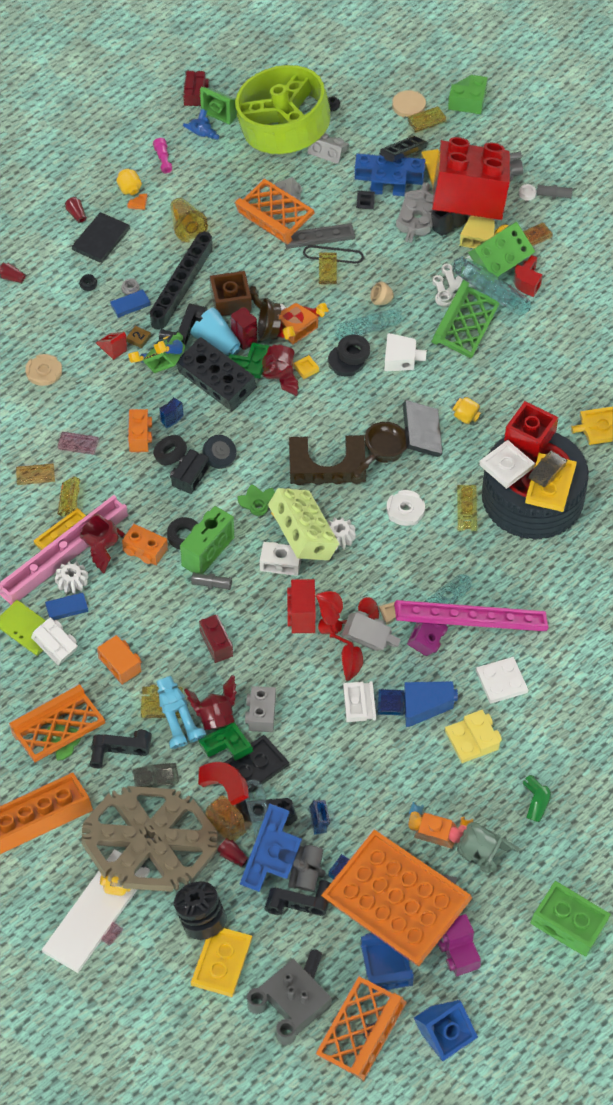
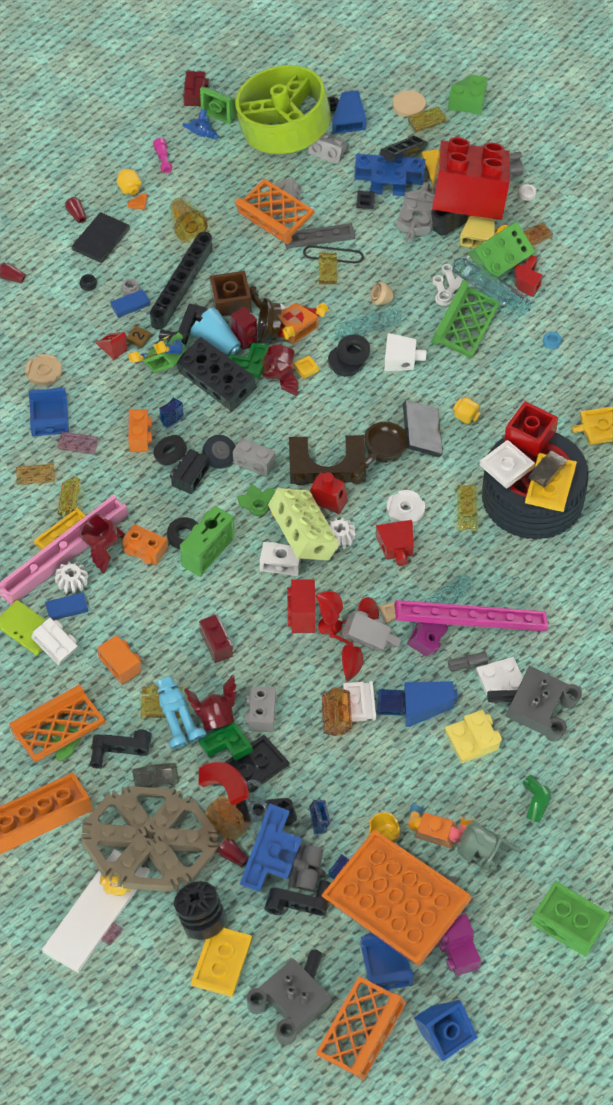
(48, 411): none -> blue panel
(211, 581): dark grey pin -> none
(254, 457): none -> light grey brick
(329, 492): none -> red torso
(336, 712): none -> clear orange brick
(349, 114): none -> blue slope
(386, 825): none -> yellow hair
(396, 540): none -> red torso
(468, 661): none -> dark grey axle
(535, 701): none -> dark grey piece
(552, 340): none -> dark azure tile
(554, 191): dark grey pin -> none

